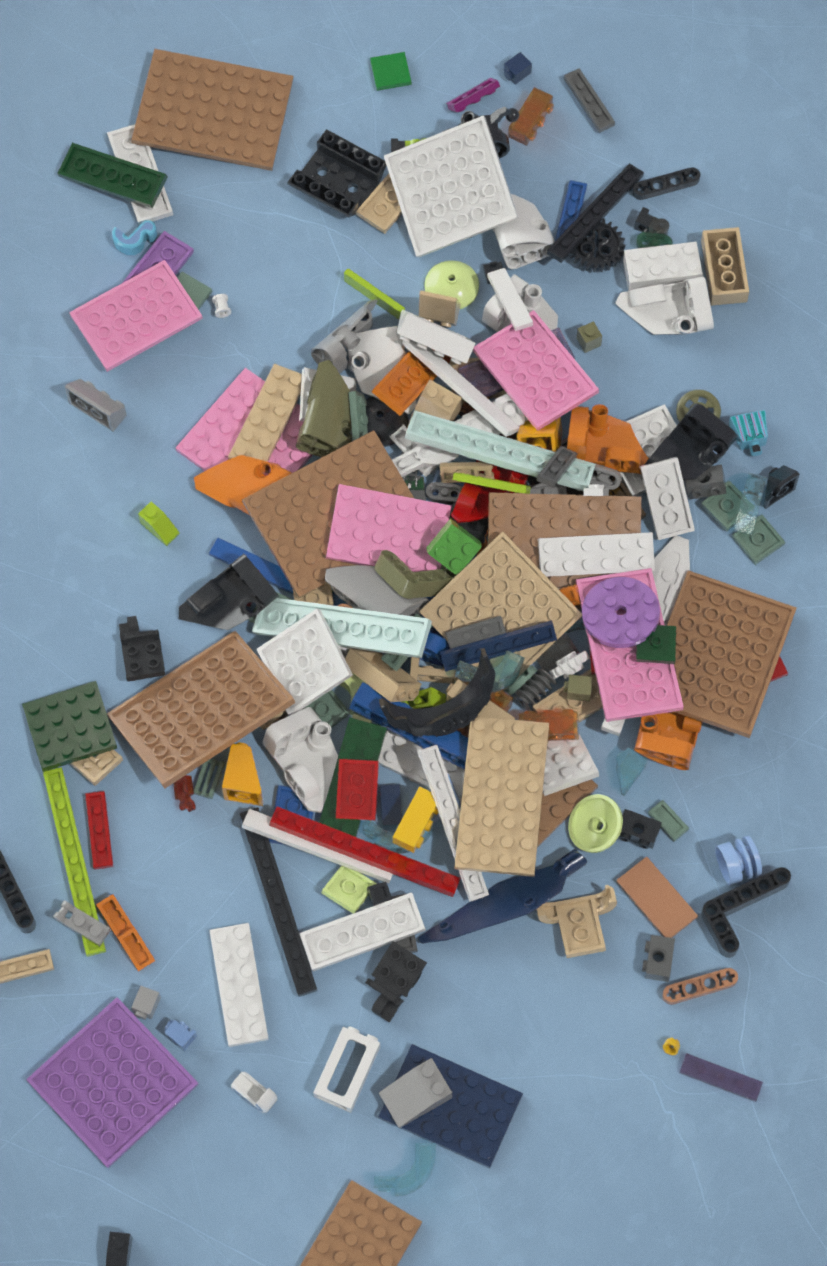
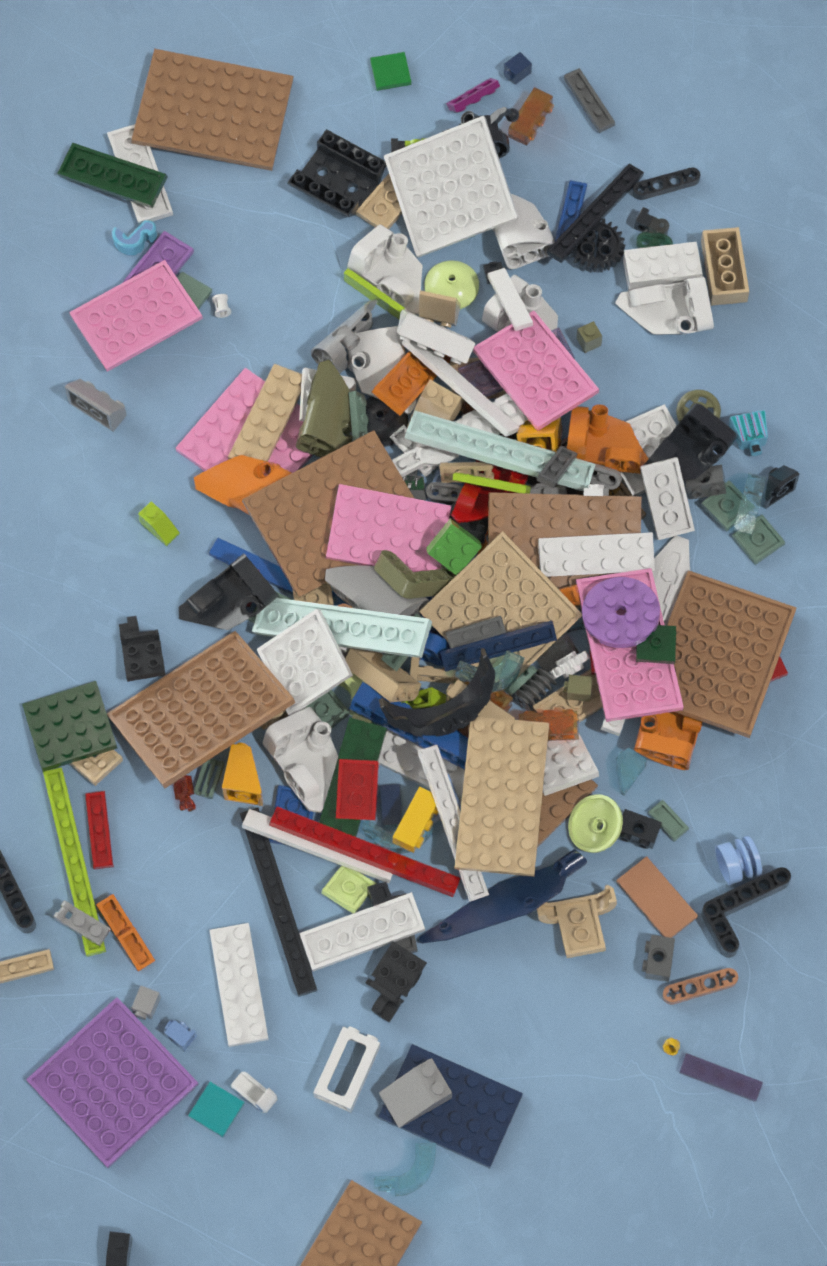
(216, 1109): none -> teal tile
(389, 266): none -> white panel

